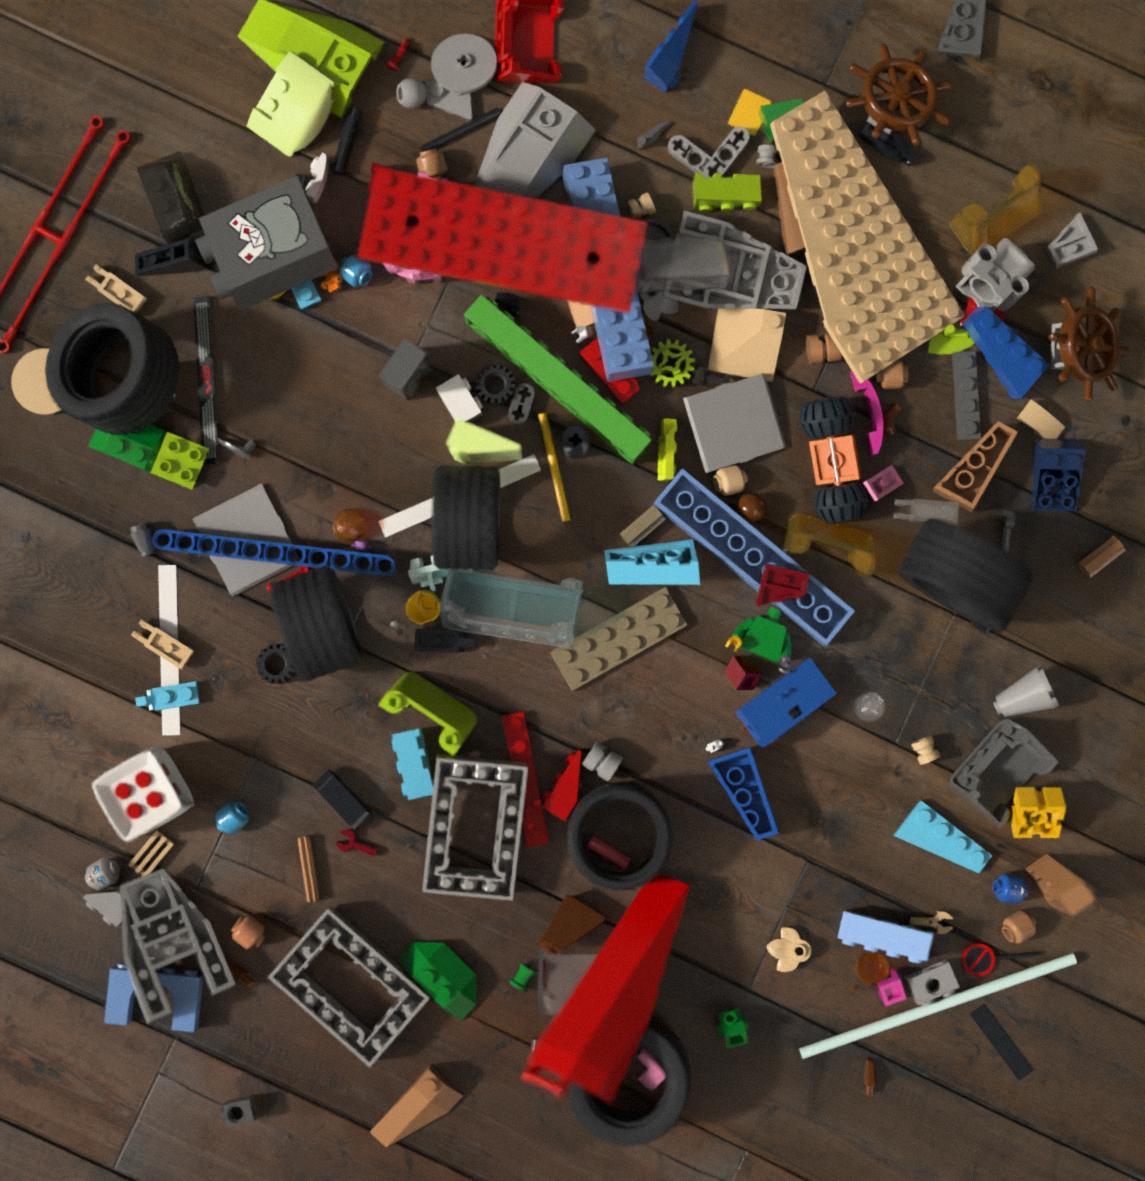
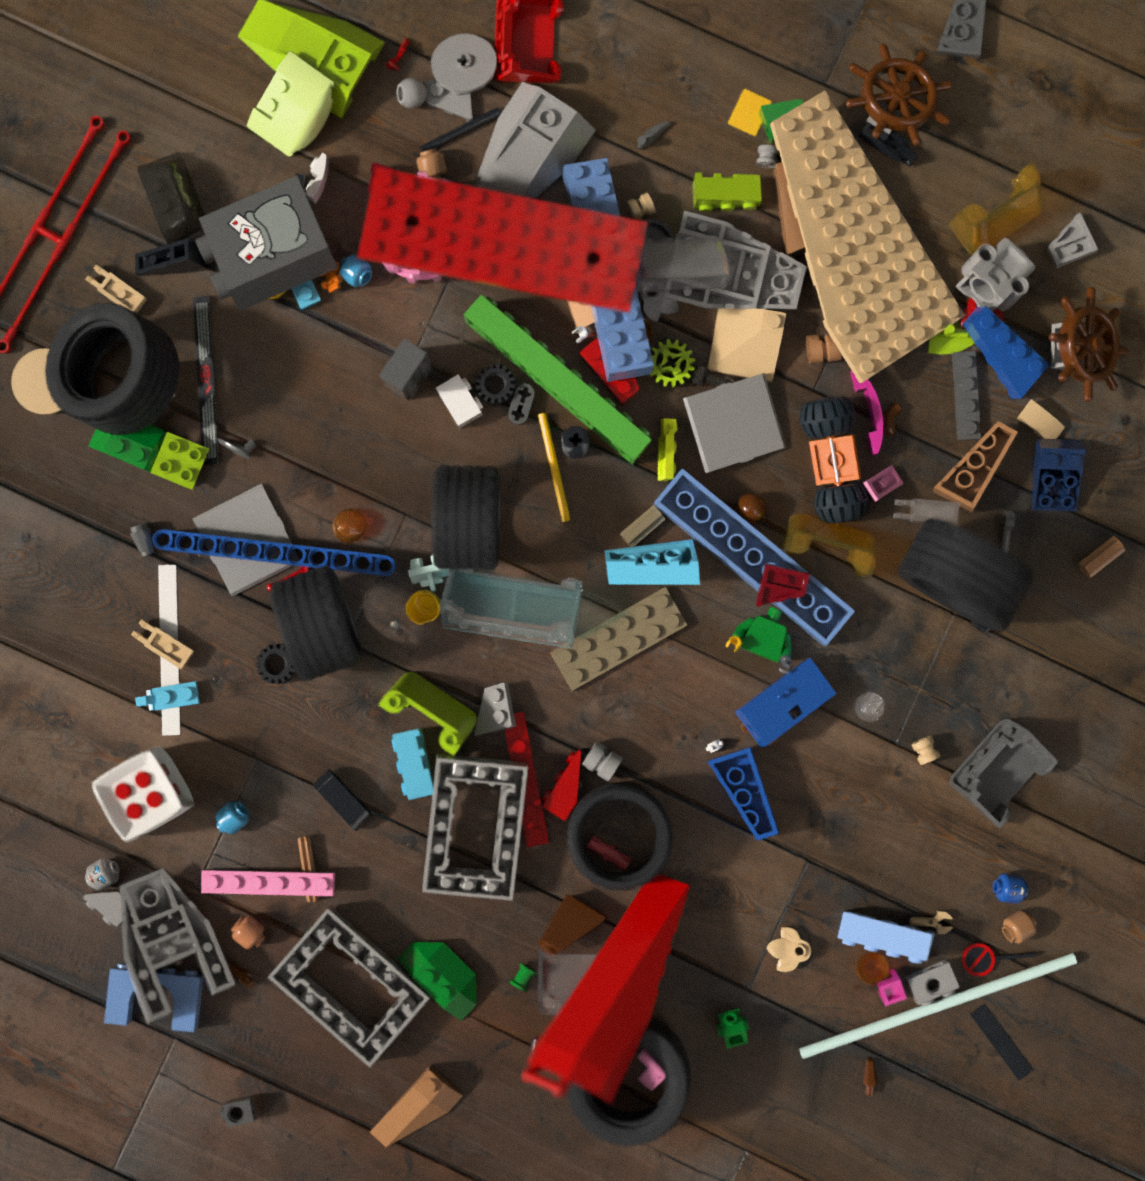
(139, 868): tan tile -> none
(268, 882): none -> bright pink plate
(349, 131): black pin -> none
(354, 843): dark red bar -> none
(361, 546): medium lavender piece -> none
(424, 510): white sticker -> none
(442, 640): black hinge -> none
(479, 446): yellowish green slope -> none
(495, 711): none -> light grey wing
(511, 304): black arm -> none
(666, 61): blue wedge -> none
(707, 161): light grey beam -> none
(729, 480): tan head -> none
(743, 673): dark red panel -> none
(893, 376): medium nougat head -> none
(937, 835): medium azure wing -> none
(1027, 695): light grey cone -> none
(1037, 812): yellow brick -> none
(1060, 886): medium nougat wedge -> none

